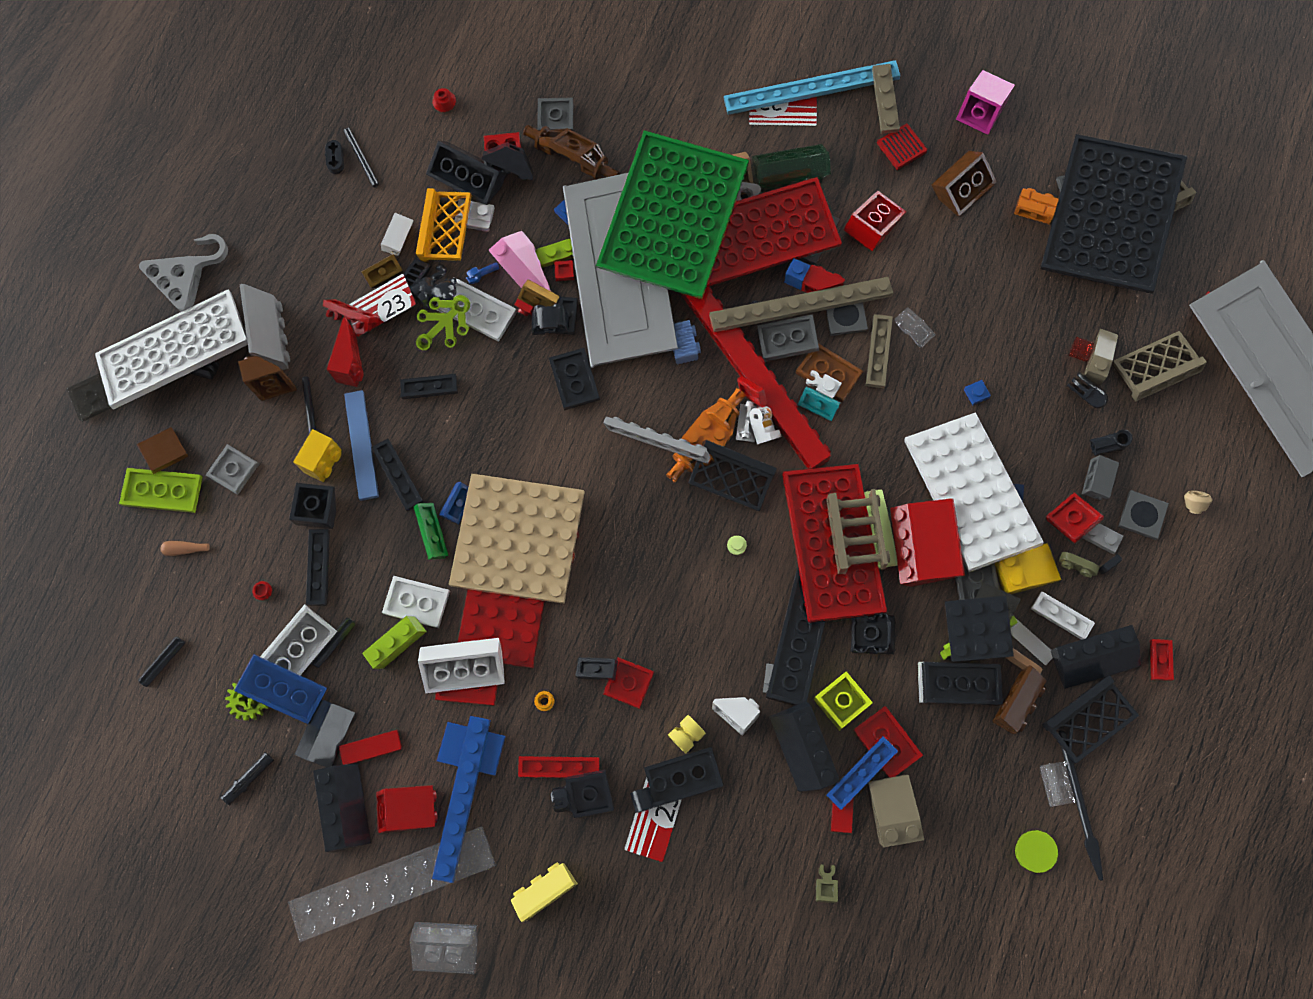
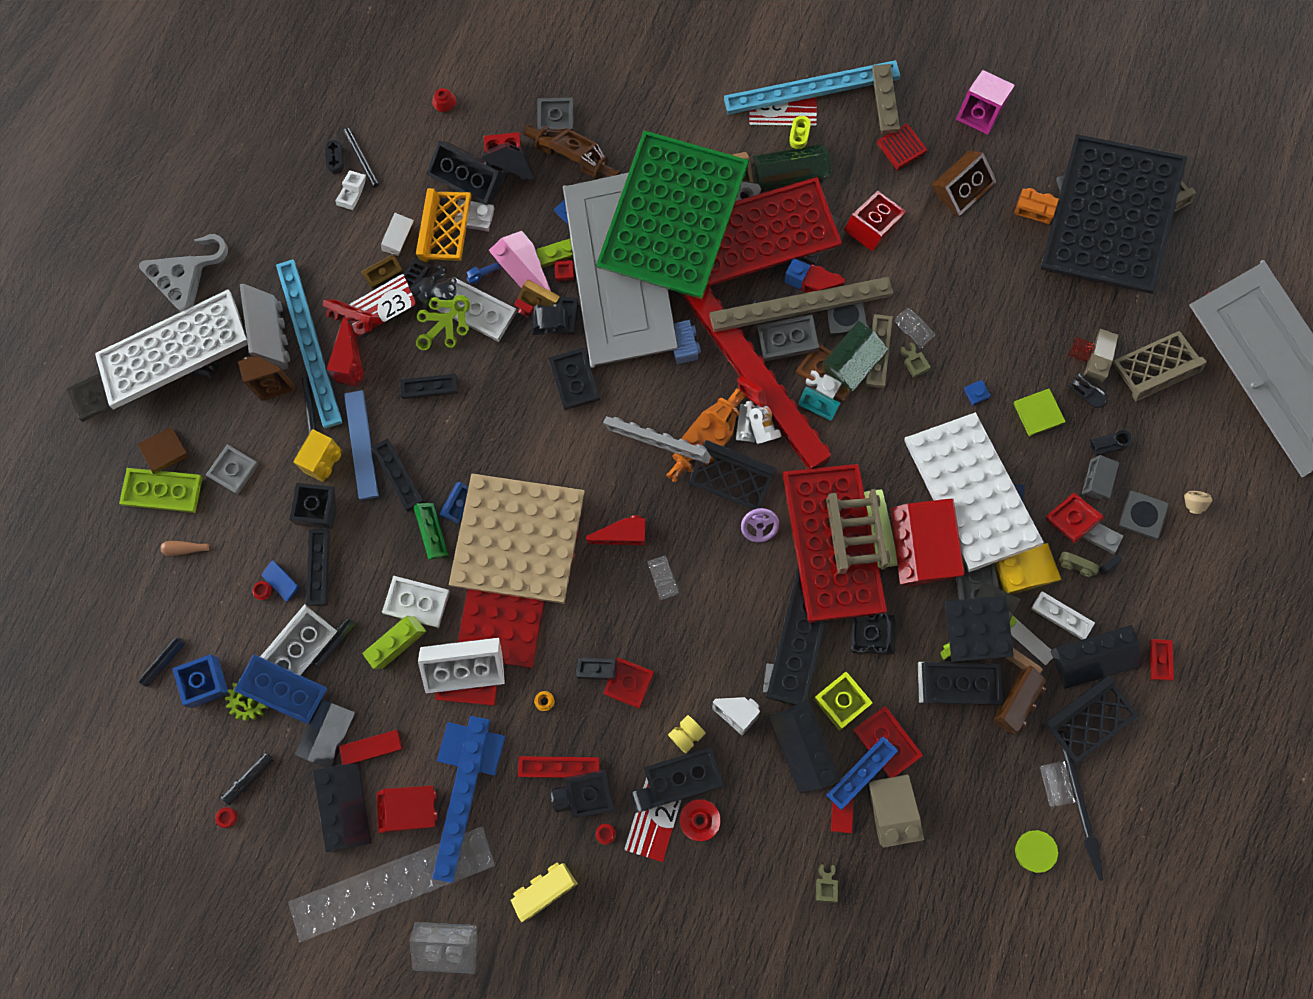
(200, 681): none -> blue brick
(226, 817): none -> red tile
(280, 581): none -> blue slope
(309, 344): none -> medium azure plate
(351, 191): none -> white slope
(605, 834): none -> red plate
(624, 532): none -> red slope
(663, 577): none -> clear slope
(703, 809): none -> red dish
(736, 545): yellowish green plate -> none
(757, 516): none -> lavender piece
(799, 133): none -> neon yellow plate
(855, 356): none -> slope
(915, 362): none -> olive plate
(1039, 412): none -> lime tile

